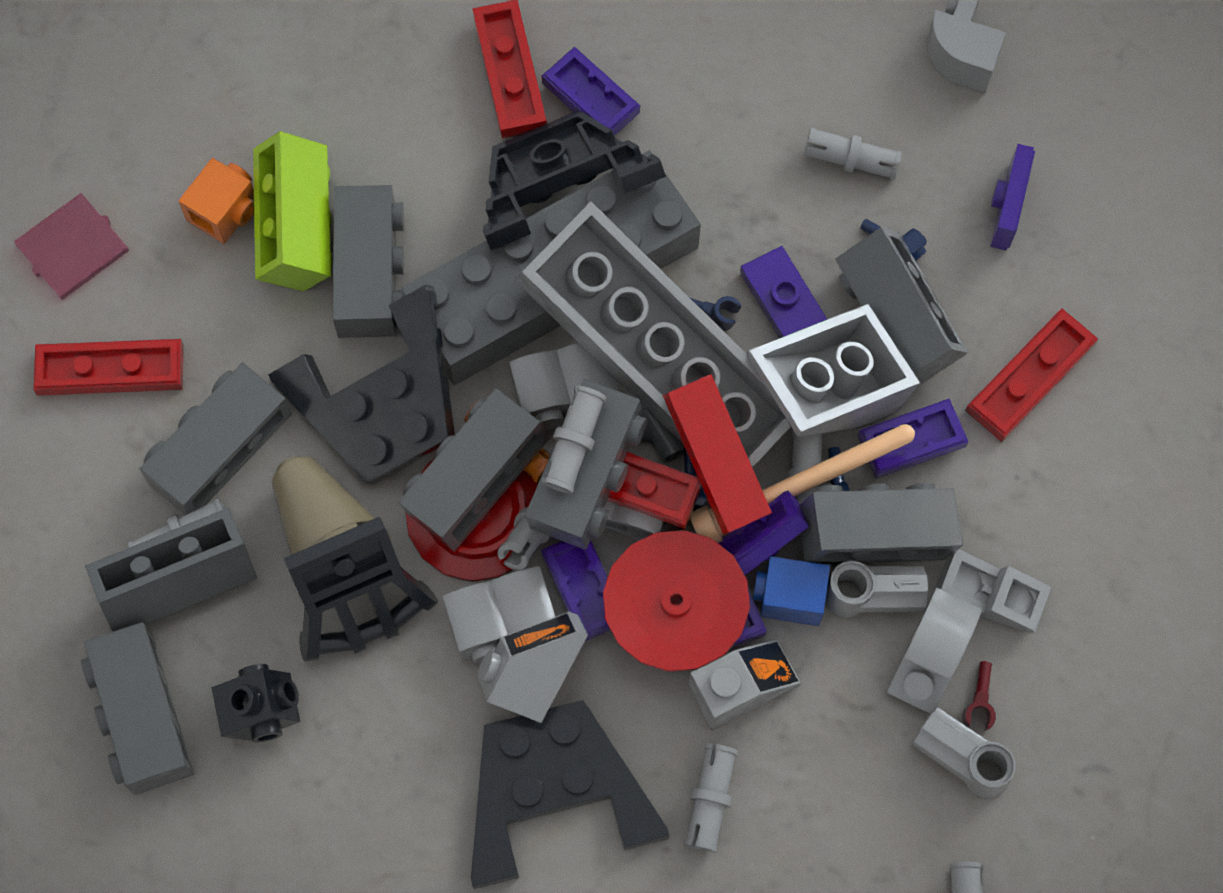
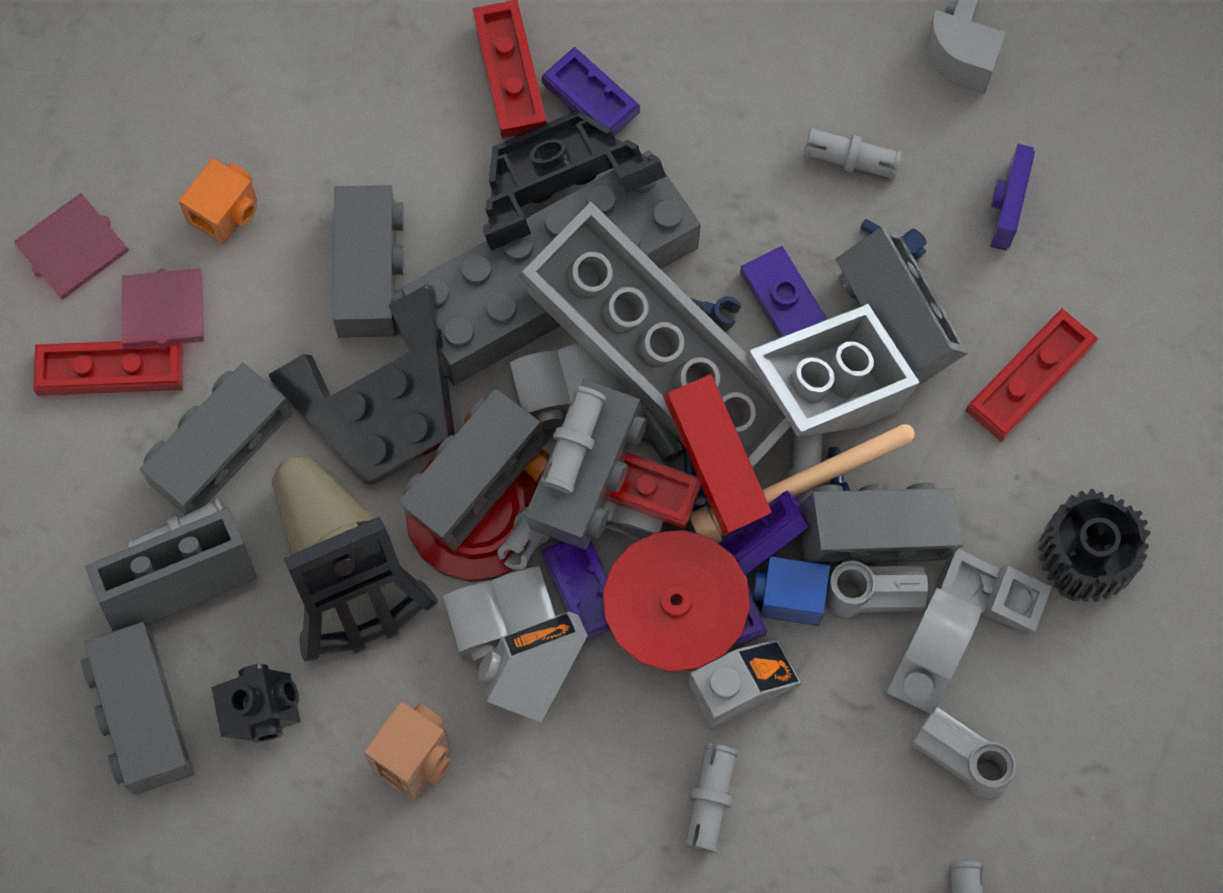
(162, 308): none -> clear pink piece
(291, 212): lime brick -> none
(410, 749): none -> nougat brick
(547, 769): black wing -> none
(936, 434): dark purple plate -> none
(981, 697): dark red hand -> none
(1079, 568): none -> black brick

